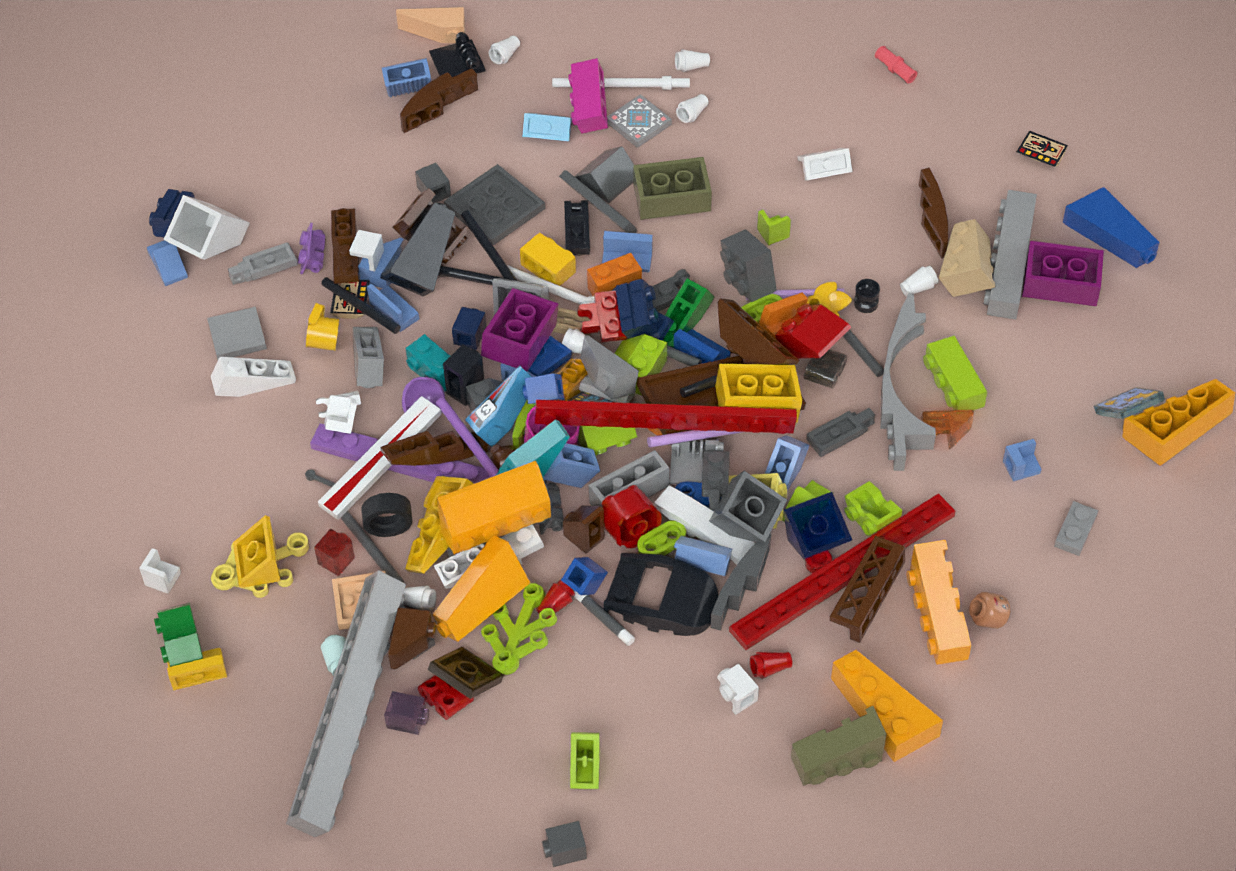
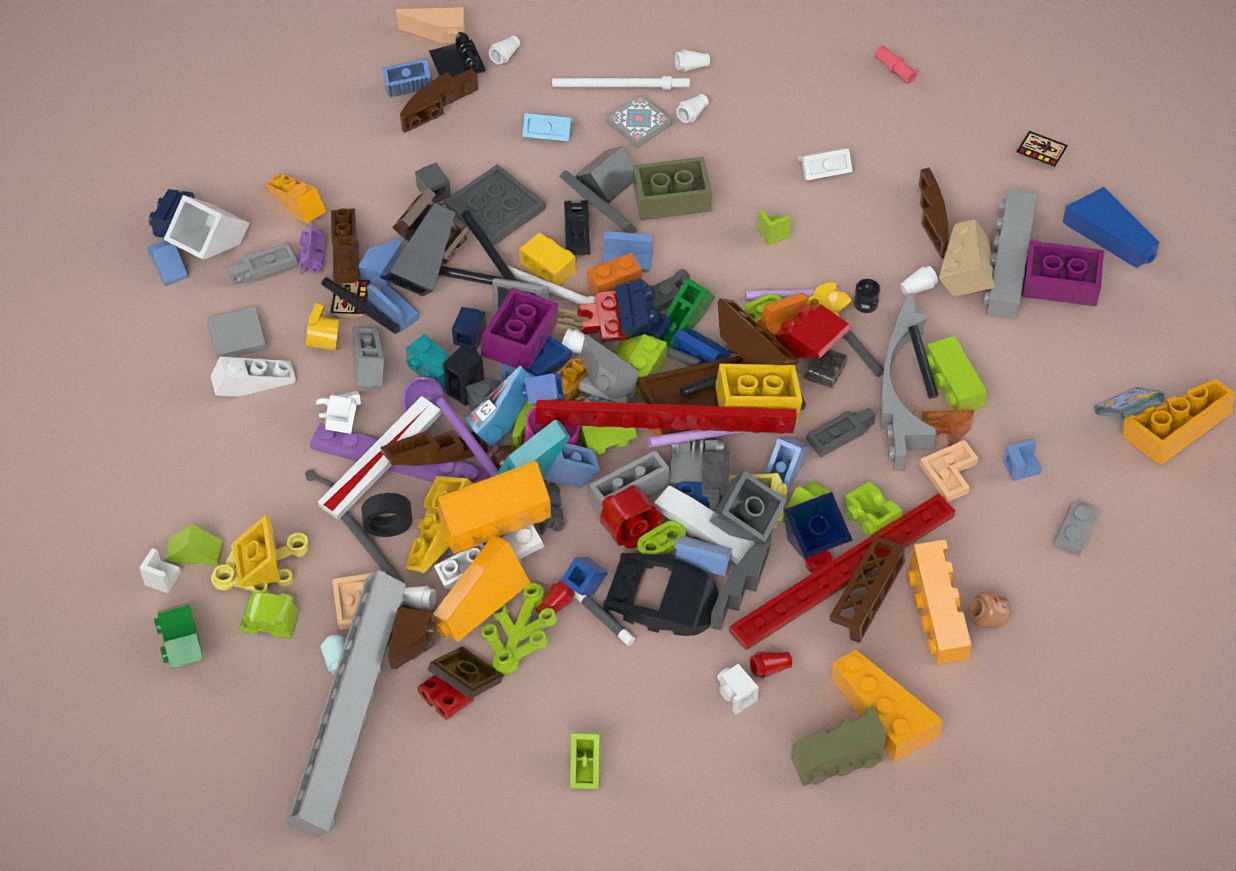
(194, 547): none -> lime slope
(198, 671): yellow panel -> none
(270, 613): none -> lime cylinder
(297, 197): none -> light orange slope
(334, 551): clear red brick -> none
(368, 246): white panel -> none
(406, 713): clear purple brick -> none
(564, 844): dark grey brick -> none
(585, 527): reddish brown slope -> none
(588, 96): dark pink brick -> none
(748, 265): dark grey brick -> none
(923, 362): none -> black bar
(944, 469): none -> light nougat plate

